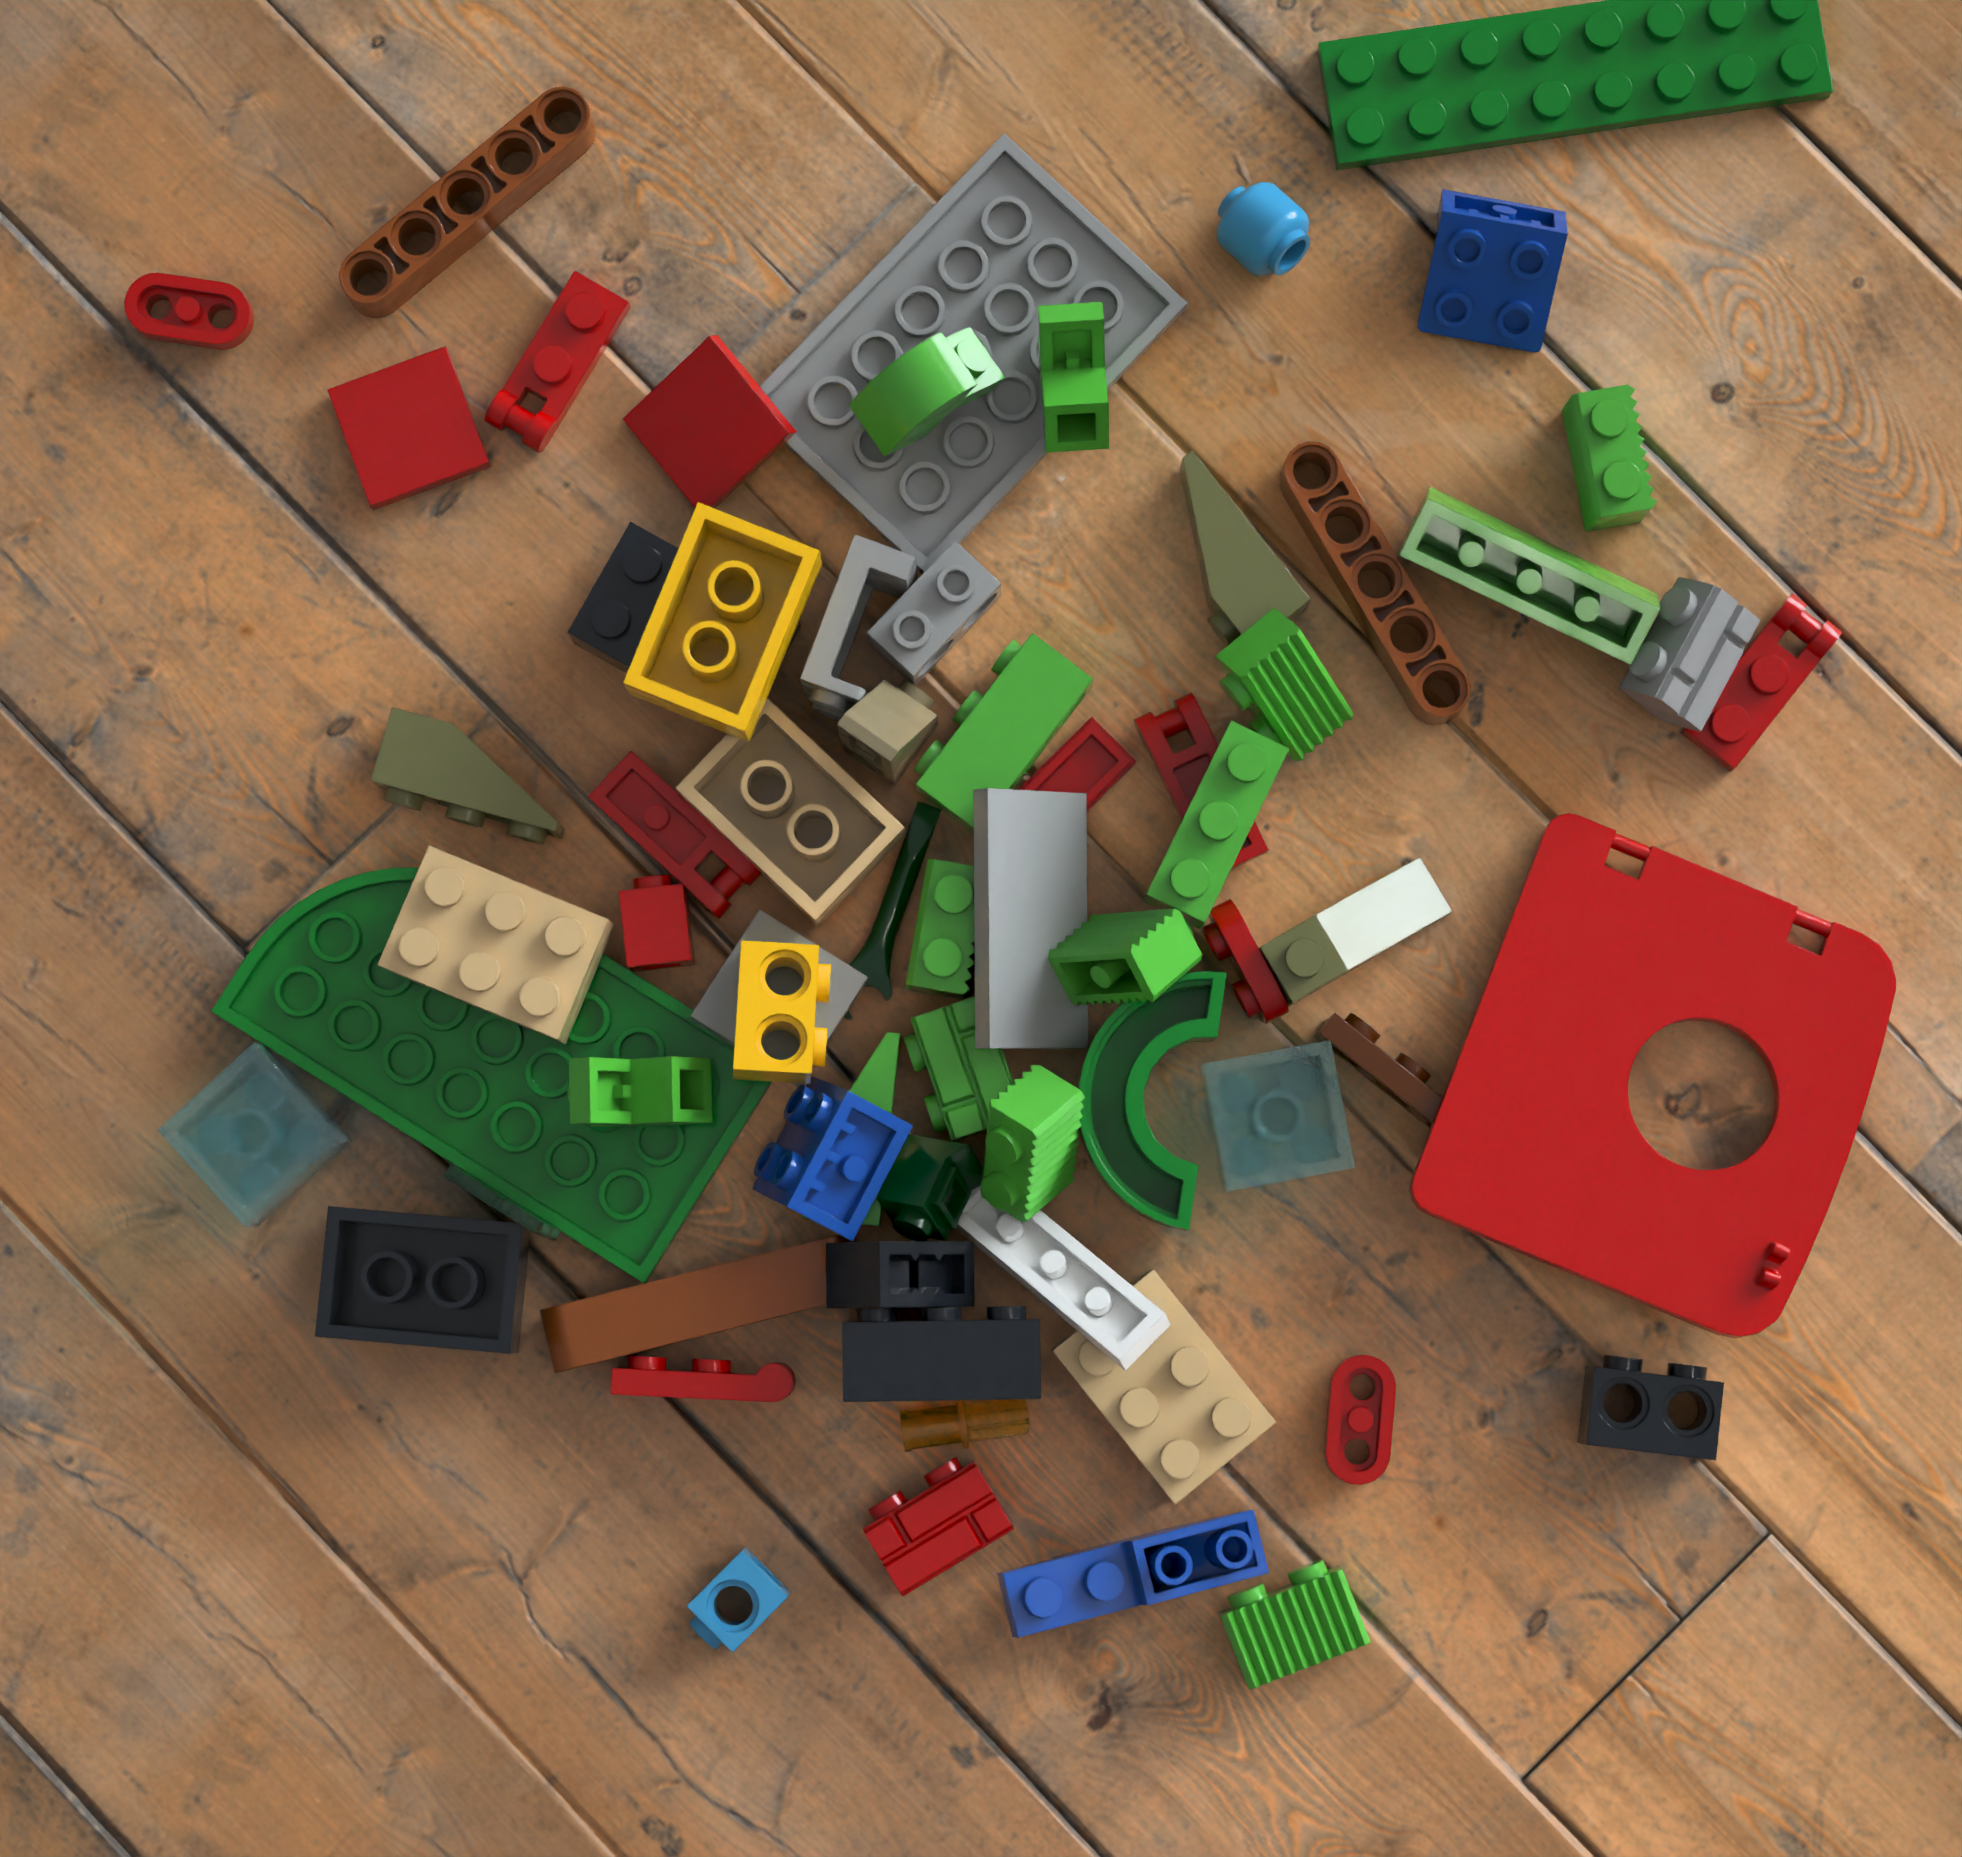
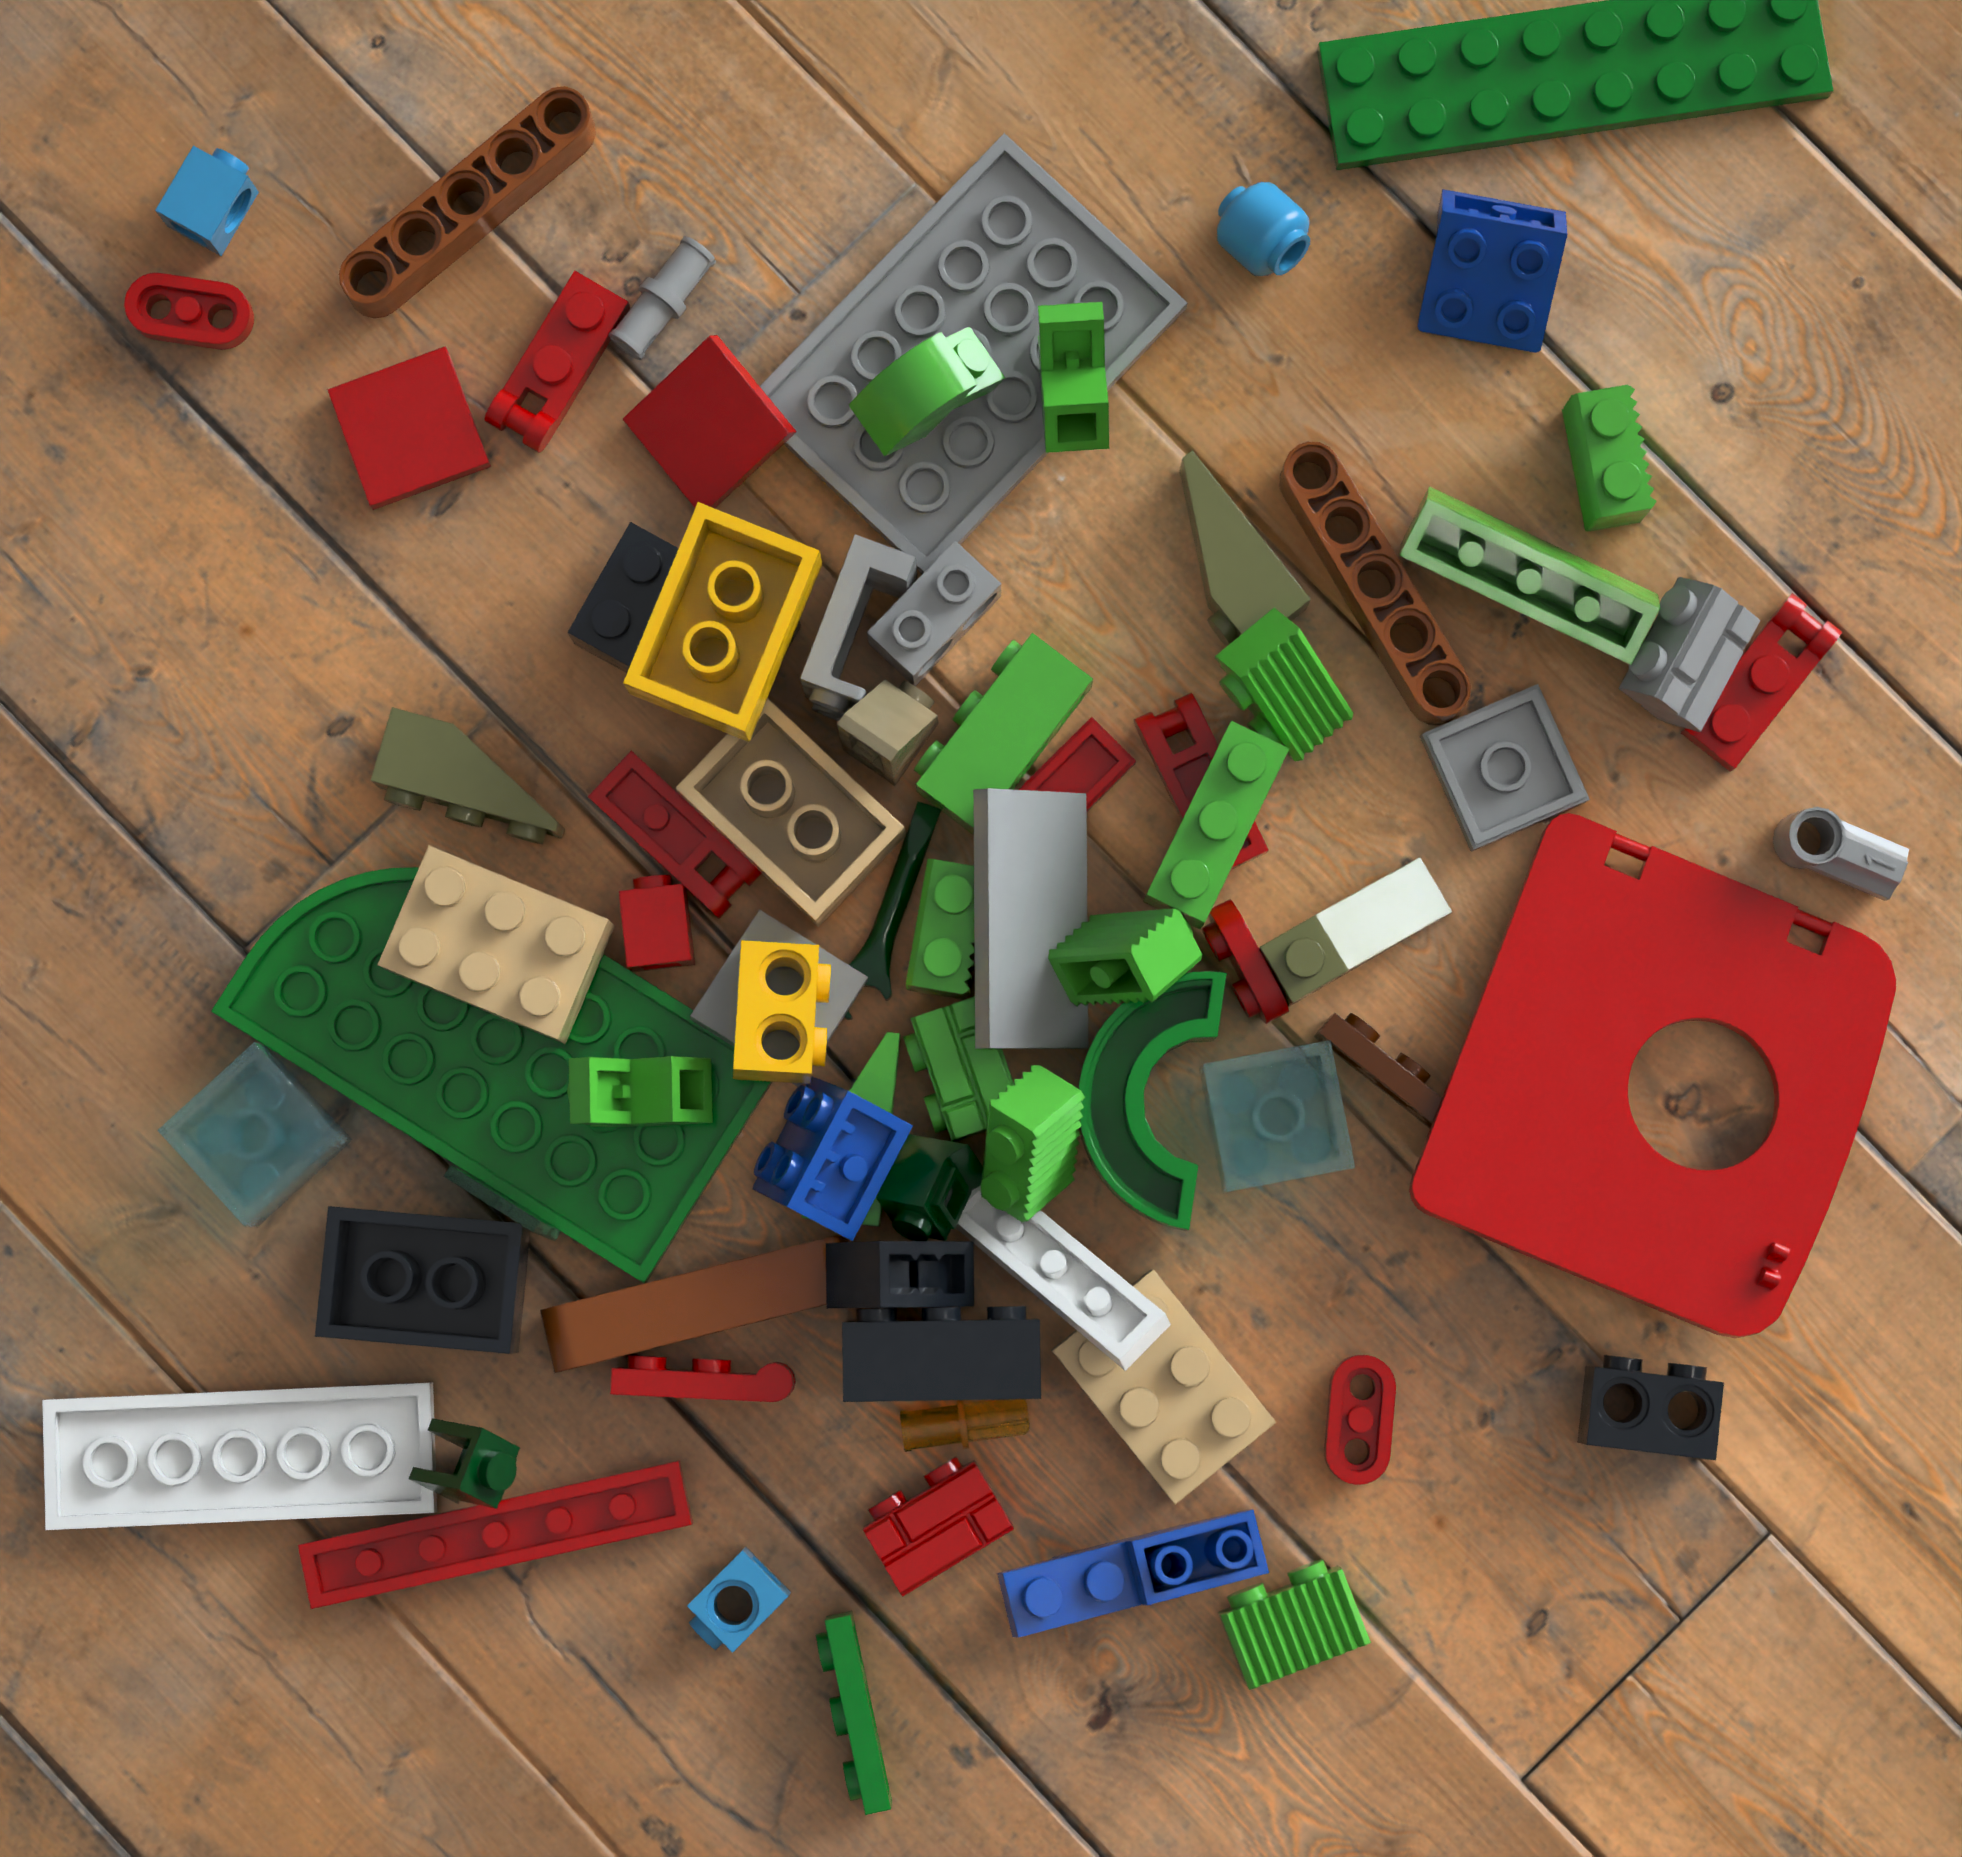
(208, 198): none -> dark azure brick
(237, 1456): none -> white plate
(482, 1470): none -> dark green window
(492, 1538): none -> red plate
(662, 298): none -> light grey pin
(854, 1713): none -> green plate
(1504, 767): none -> light grey tile
(1844, 853): none -> light grey piece

